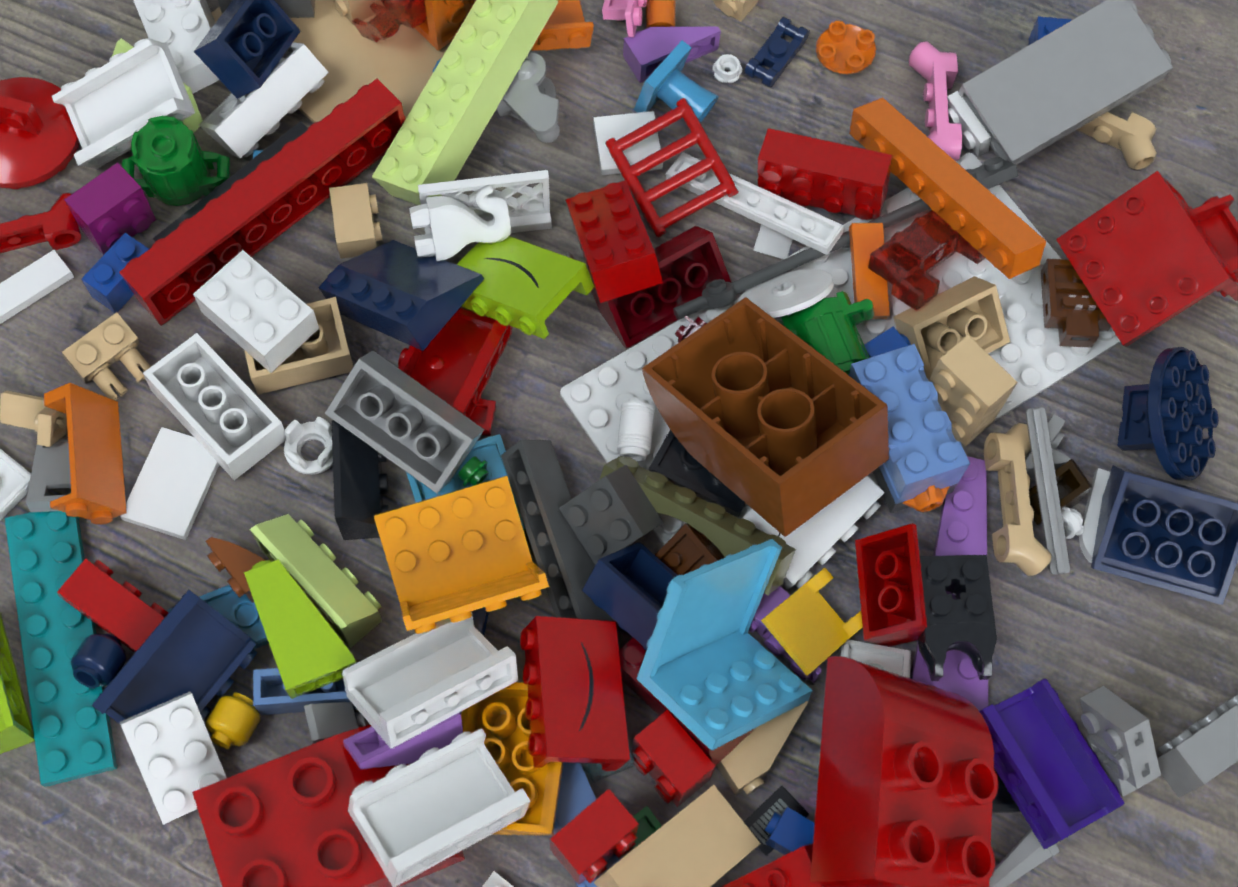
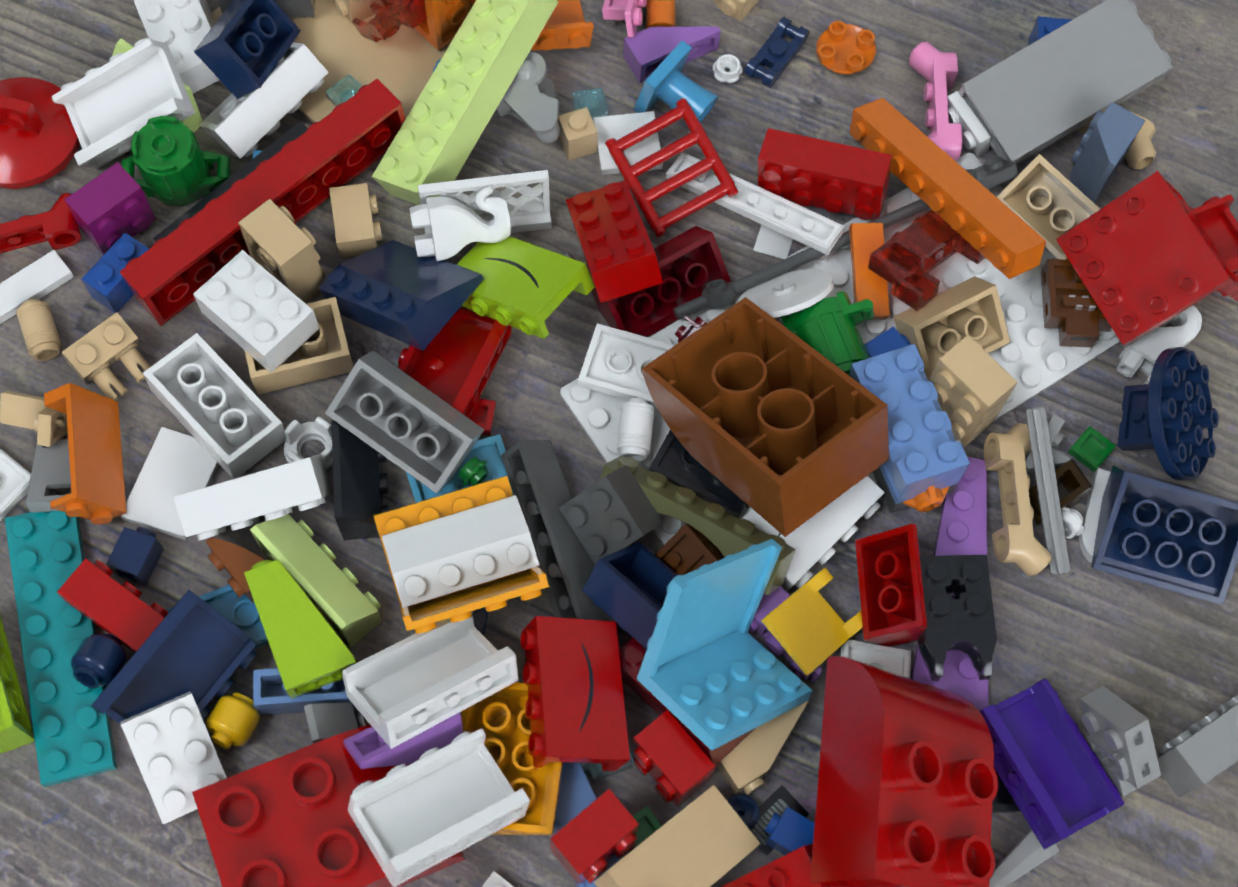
(39, 330): none -> tan head
(135, 555): none -> dark blue brick
(243, 499): none -> white brick
(283, 249): none -> tan brick
(343, 90): none -> clear light blue plate
(459, 550): none -> white slope
(578, 134): none -> tan brick
(593, 100): none -> clear light blue plate
(616, 363): none -> white plate
(746, 809): none -> dark blue tile
(1047, 202): none -> tan slope
(1091, 449): none -> green tile
(1103, 149): none -> sand blue slope
(1144, 352): none -> white hips

